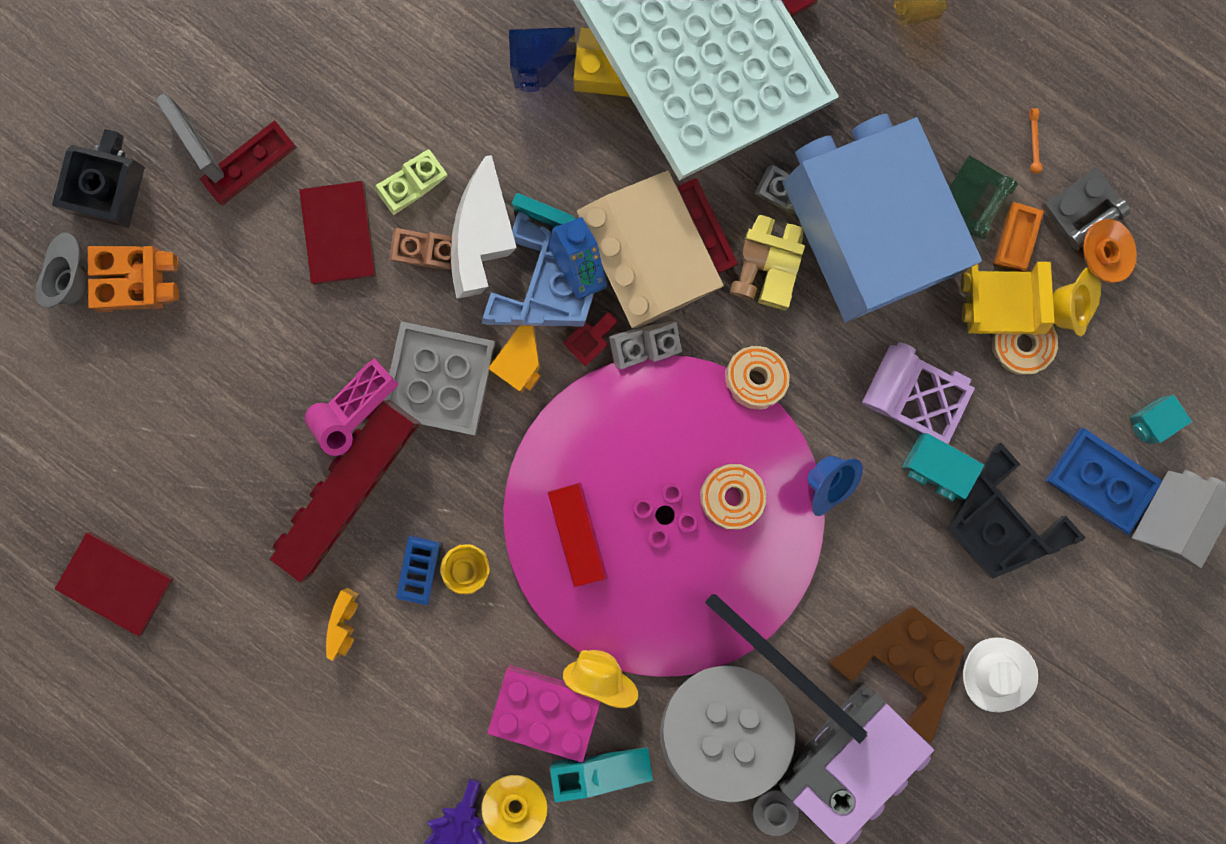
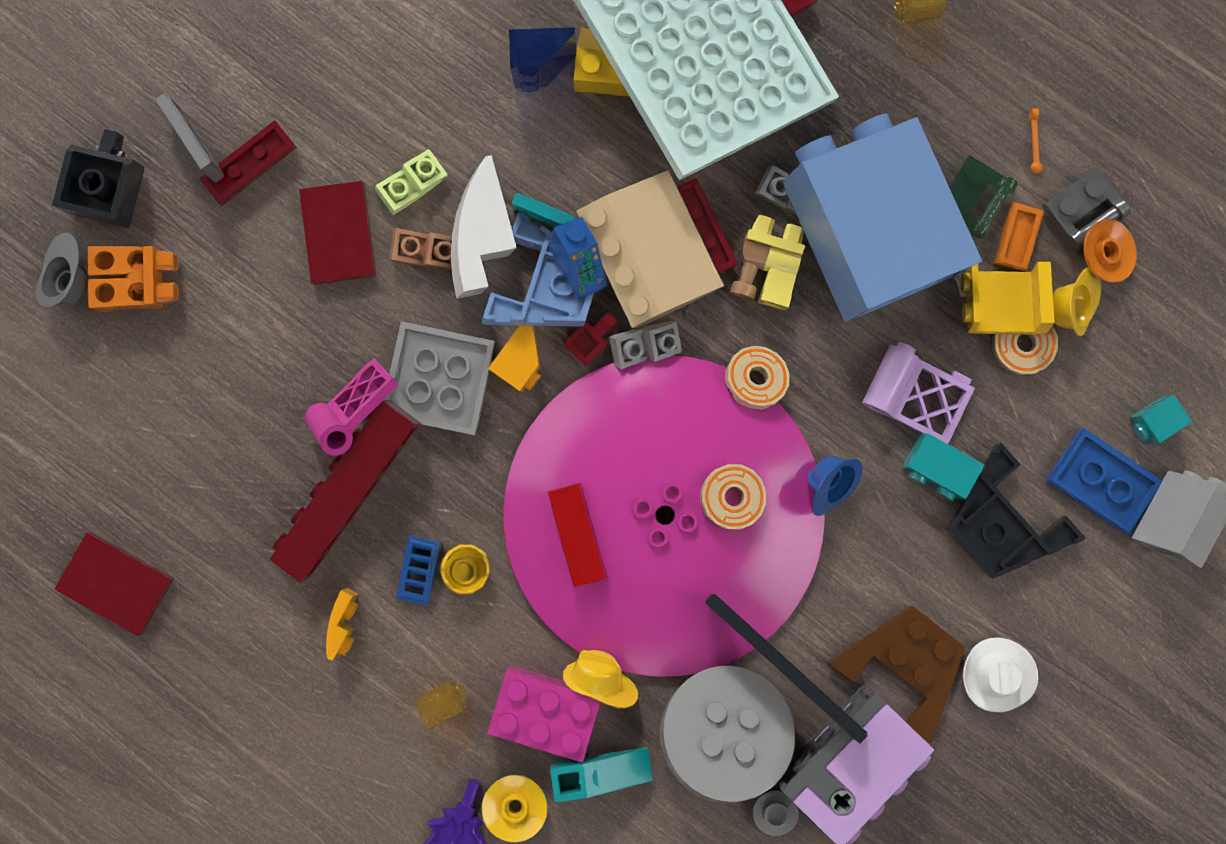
(441, 702): none -> clear yellow brick

